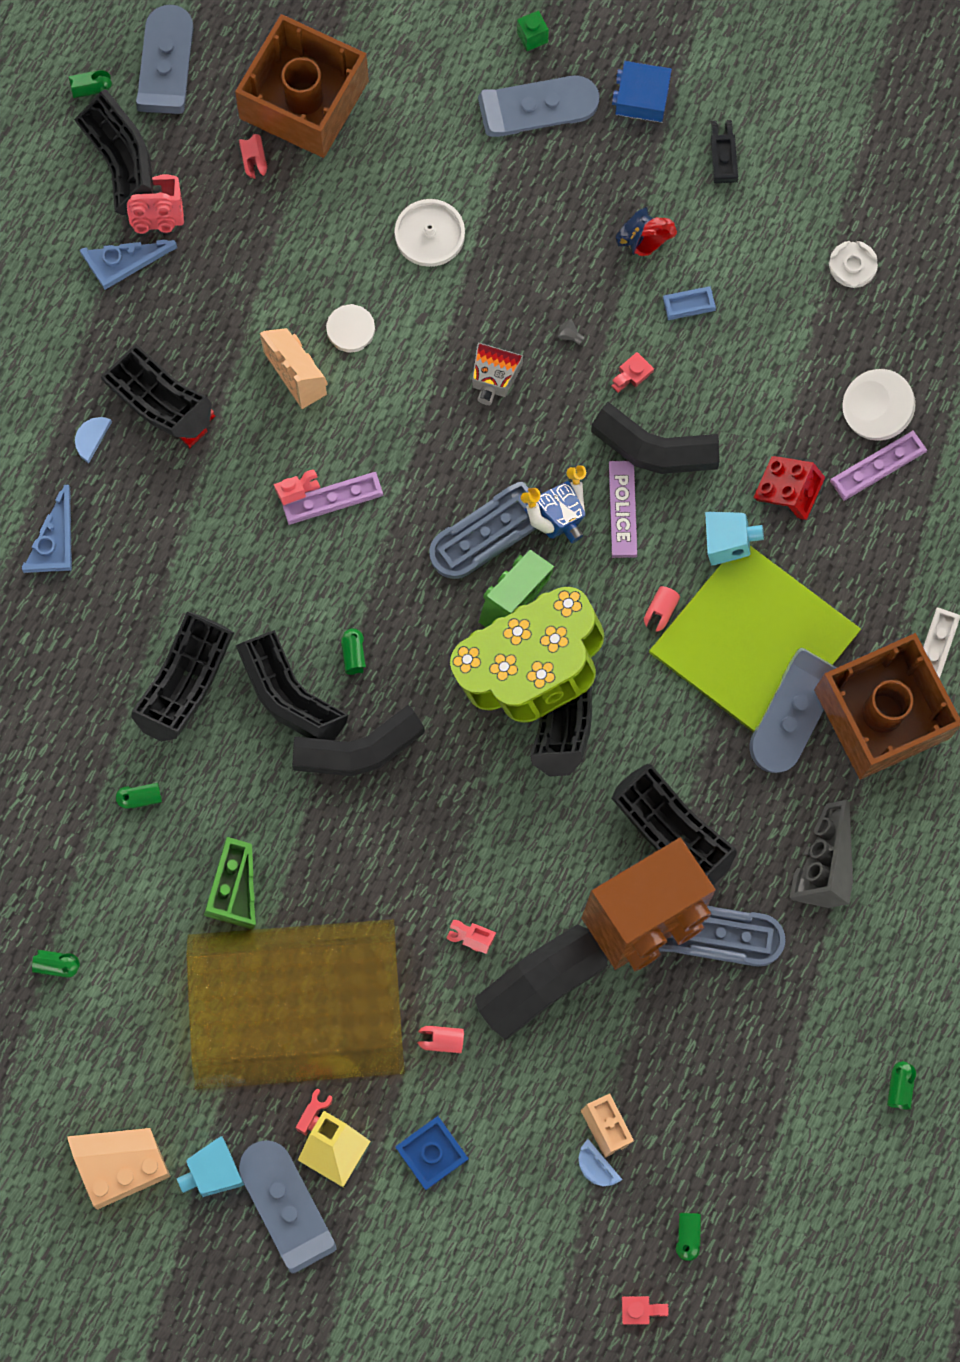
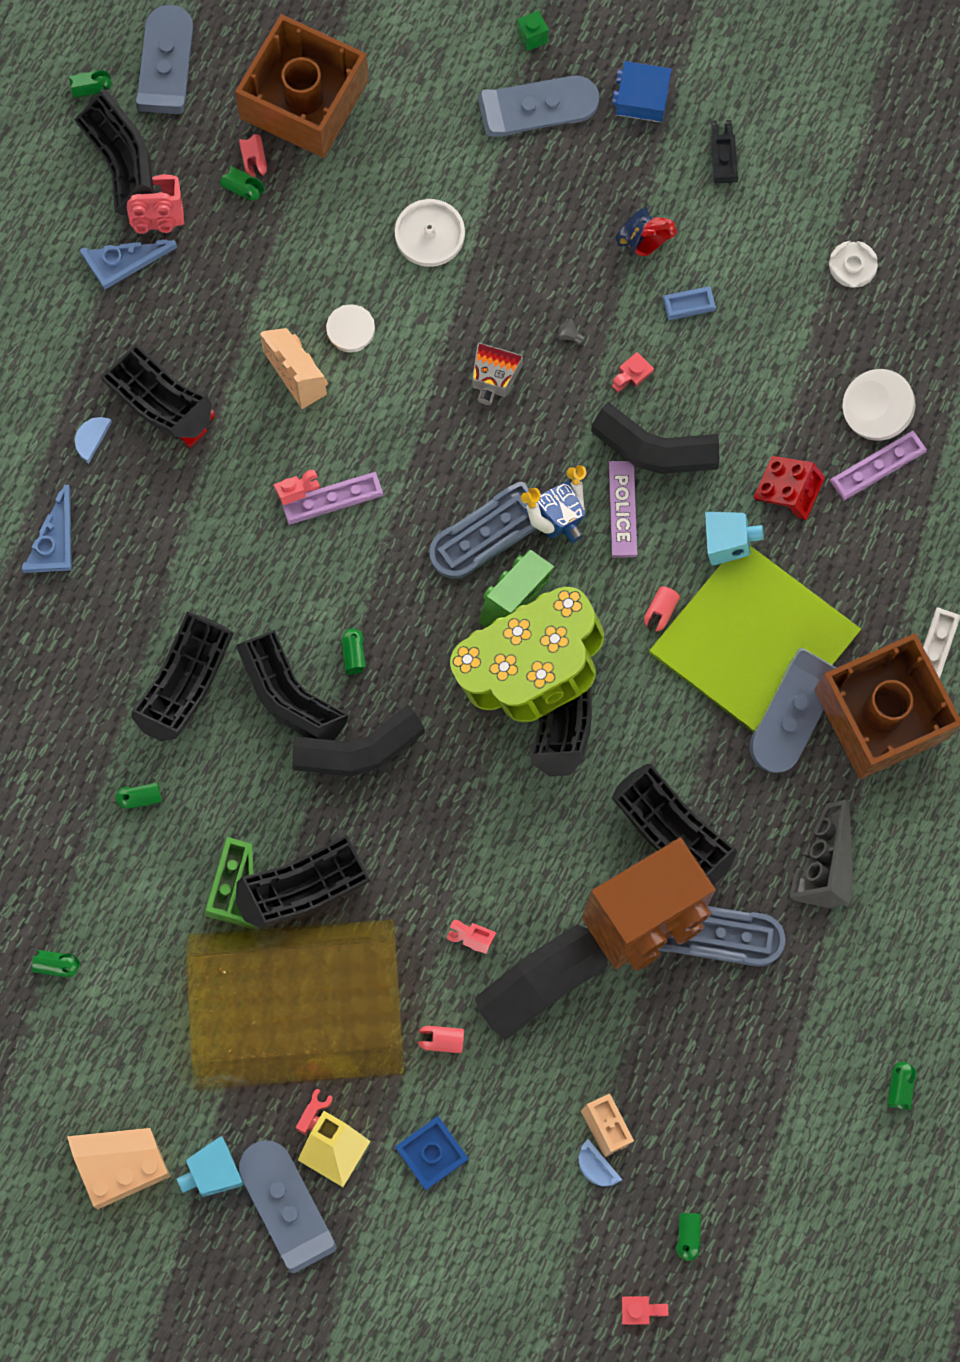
(242, 184): none -> green piece
(300, 885): none -> black piece

